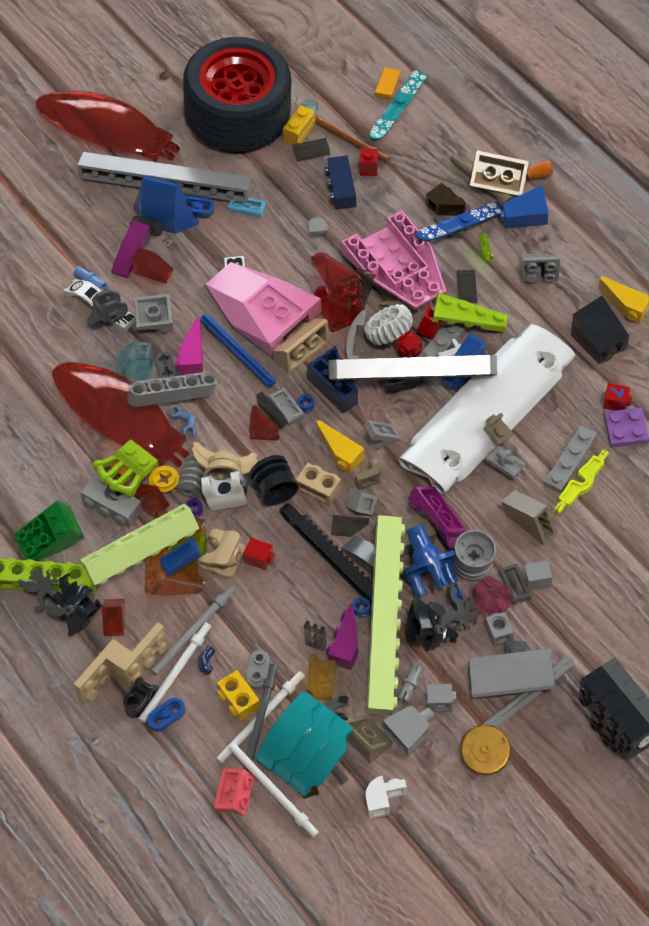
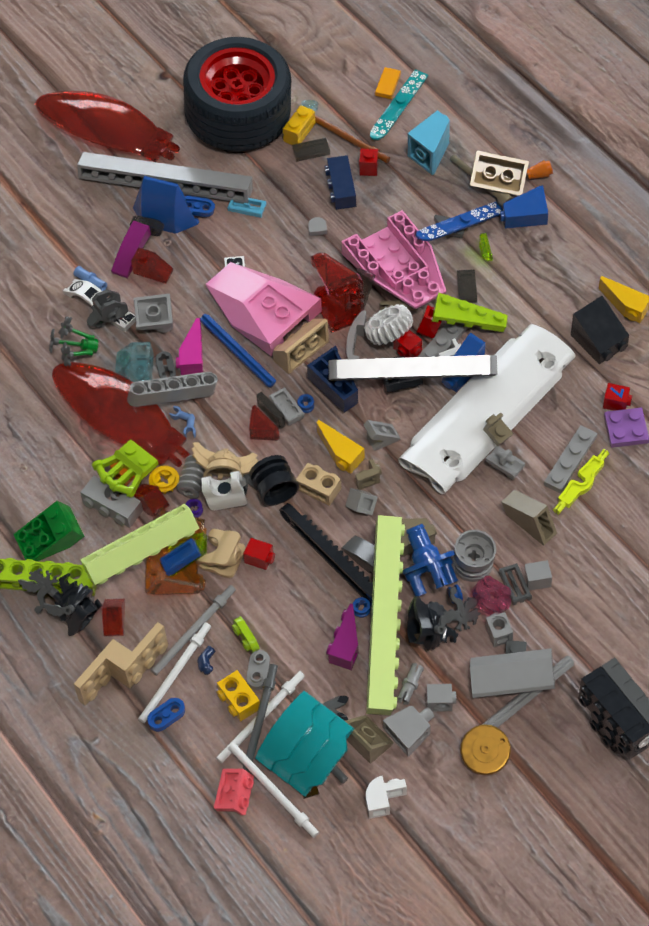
(89, 344): none -> plant
(140, 694): black piece -> none
(249, 641): none -> lime plate
(319, 636): clear smoke tile -> none
(321, 678): clear yellow panel -> none
(347, 525): clear smoke tile -> none
(429, 141): none -> medium azure slope
(438, 512): magenta slope -> none
(445, 202): dark brown slope -> none
(539, 268): light grey slope -> none

